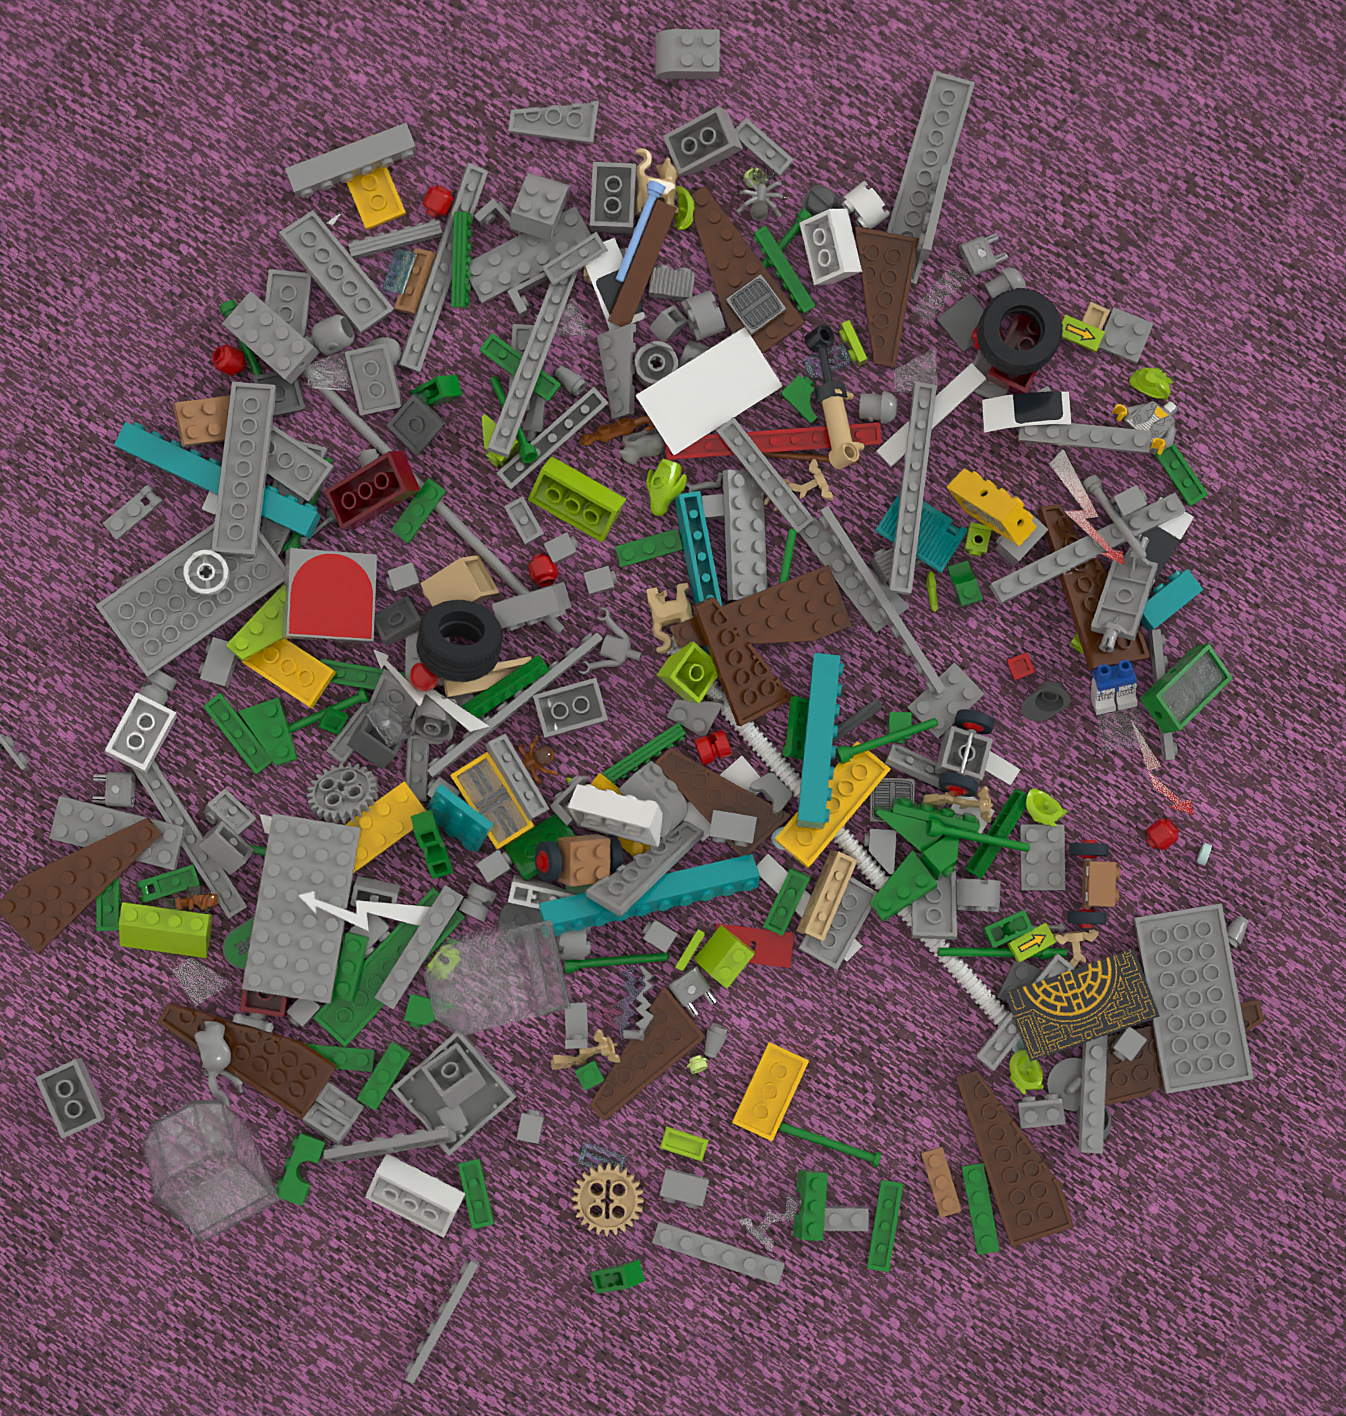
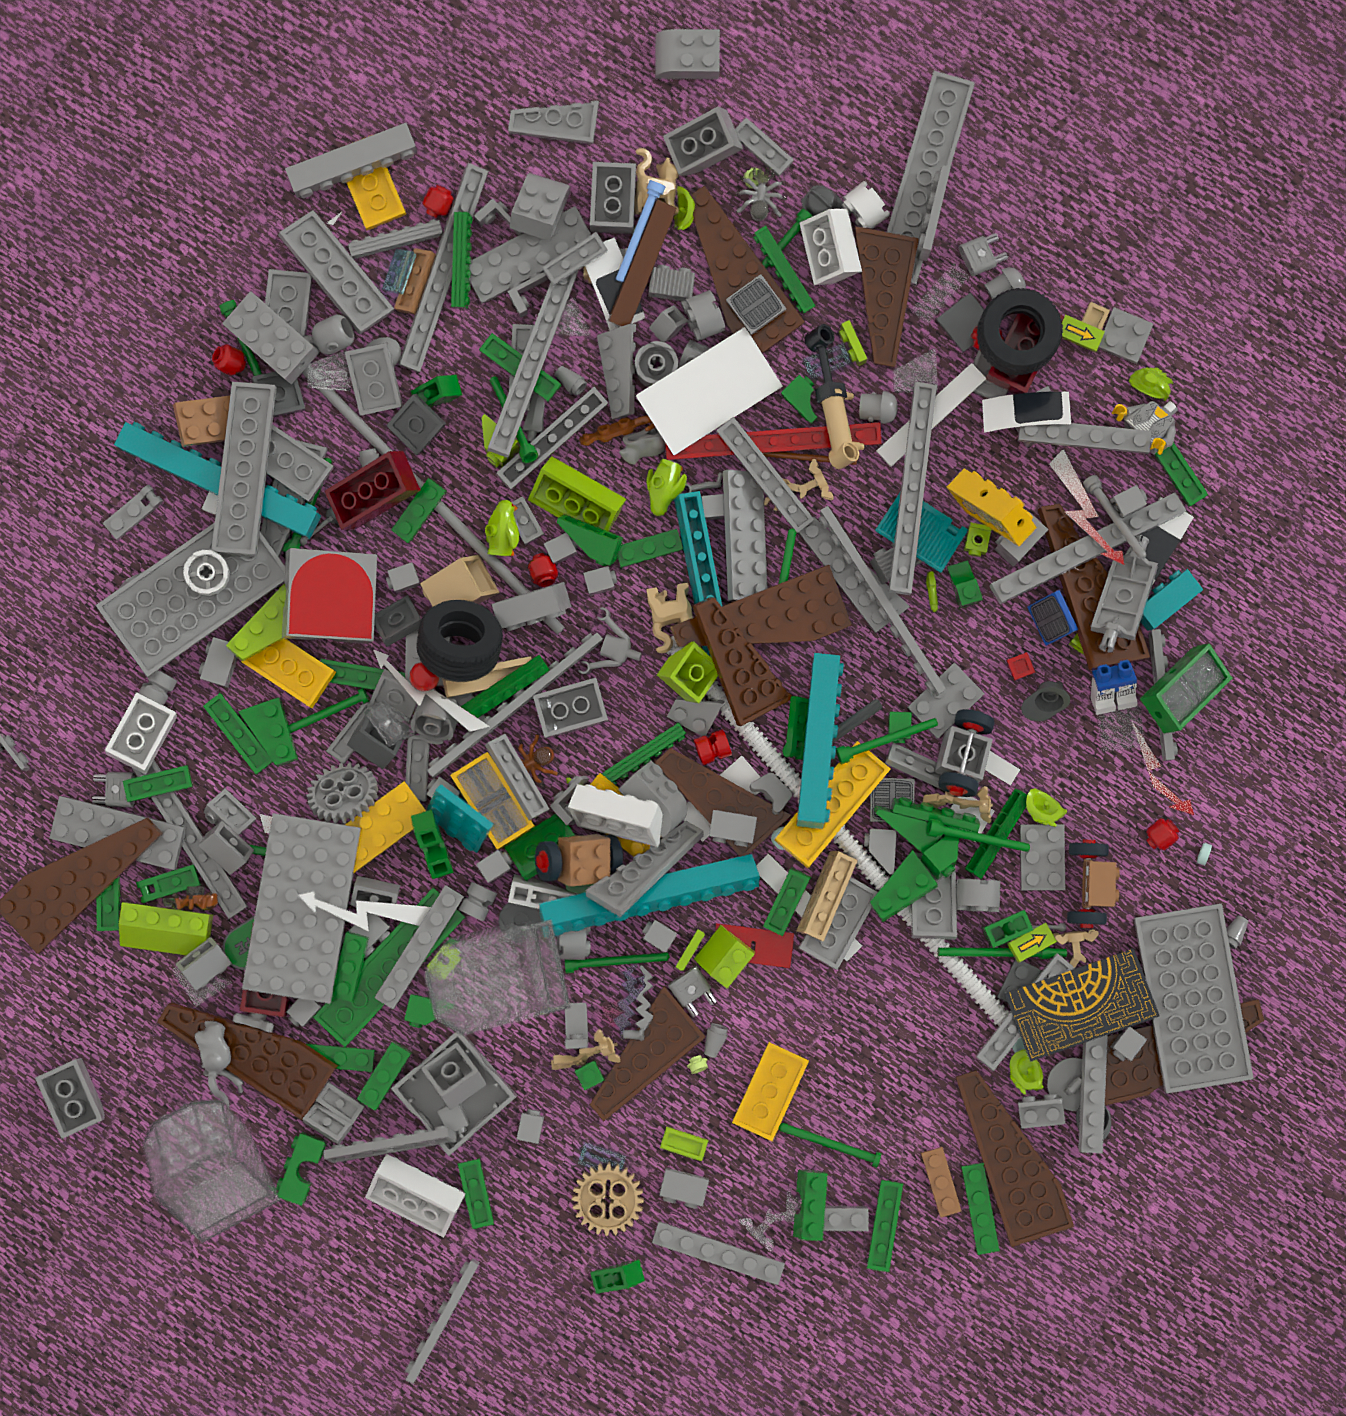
(157, 783): none -> green plate
(203, 964): none -> light grey brick
(333, 720): green tile -> none
(502, 530): none -> lime animal
(594, 541): none -> green slope
(1052, 618): none -> tile

